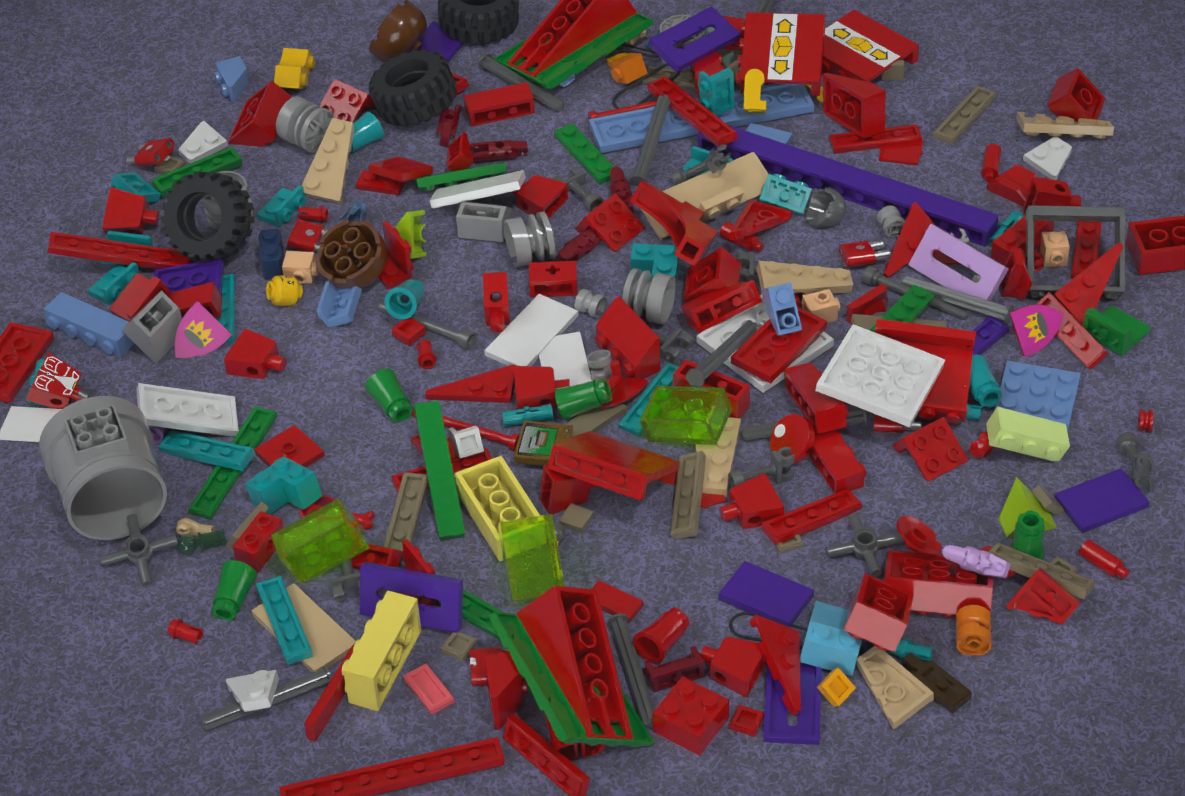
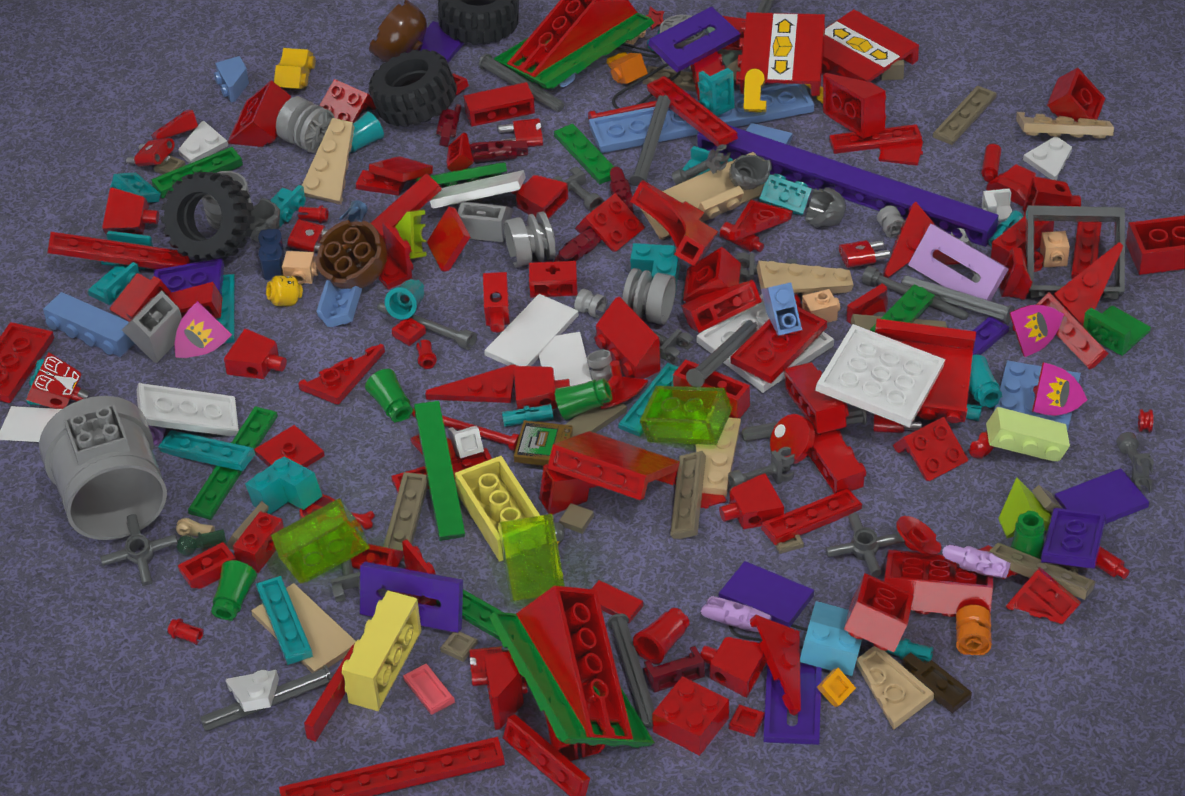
(180, 124): none -> red slope
(206, 566): none -> red slope
(266, 217): none -> dark grey hair
(341, 378): none -> red wing
(411, 200): none -> red tile
(448, 239): none -> red tile
(525, 130): none -> red piece
(656, 16): none -> red piece
(731, 613): none -> lavender hinge
(749, 171): none -> dark grey hair
(997, 202): none -> white panel
(1057, 392): none -> dark pink shield
(1074, 538): none -> dark purple tile

